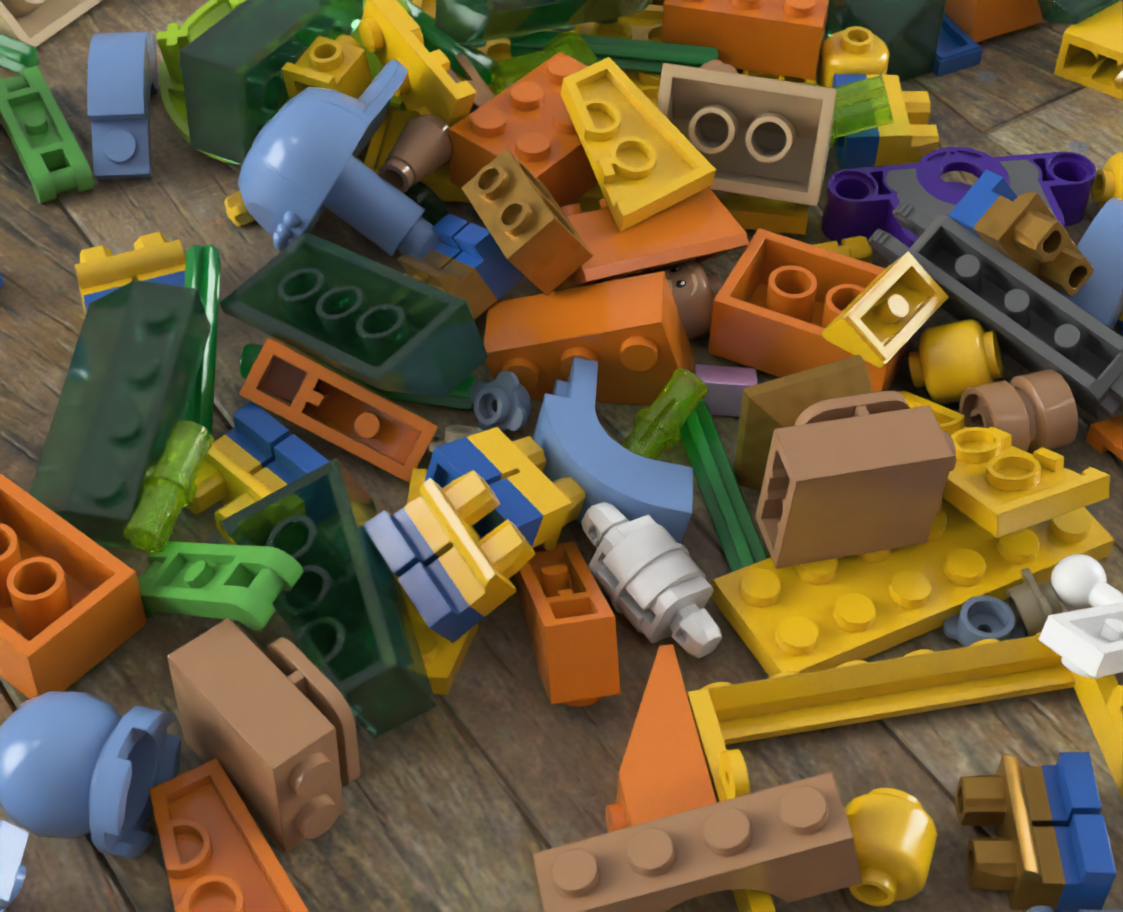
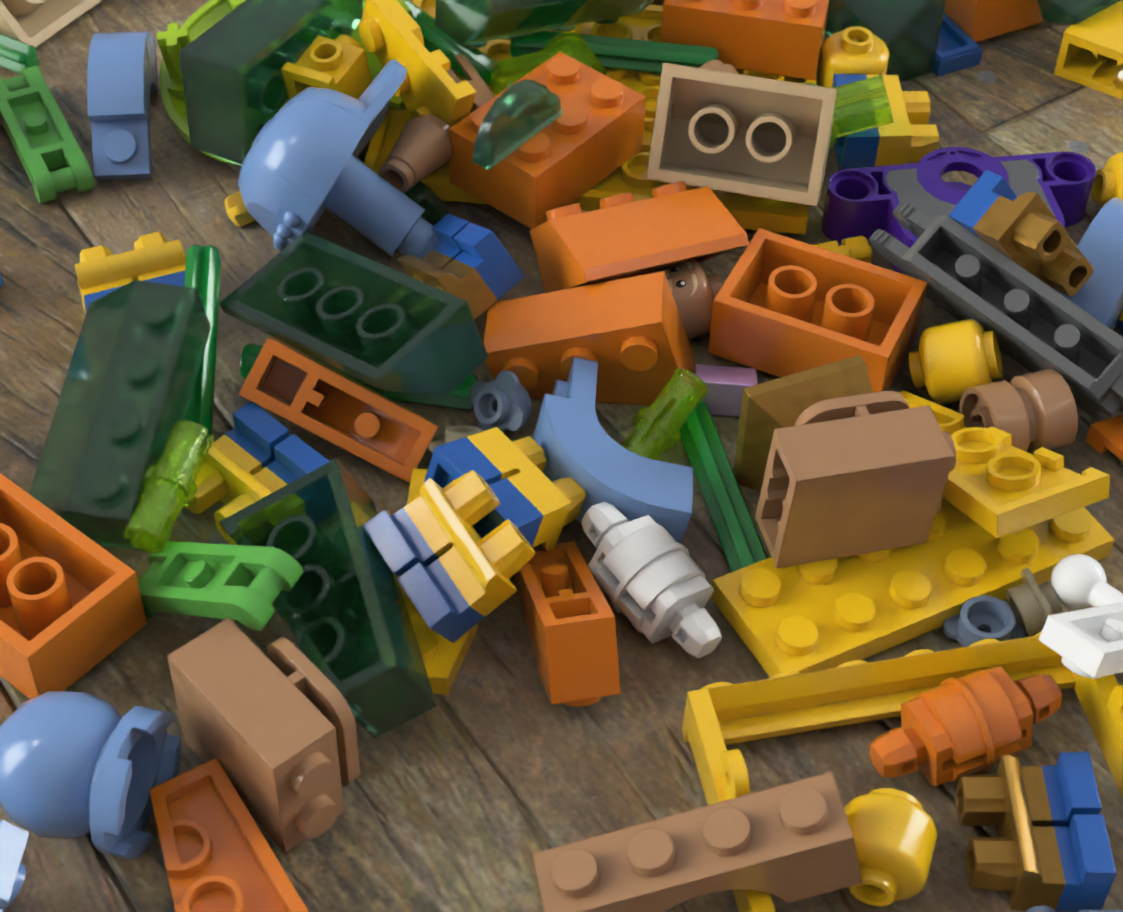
(514, 120): none -> clear green tile
(526, 222): pearl gold brick -> none
(631, 145): yellow wing -> none
(664, 757): orange slope -> none
(887, 312): yellow slope -> none
(965, 725): none -> orange piece

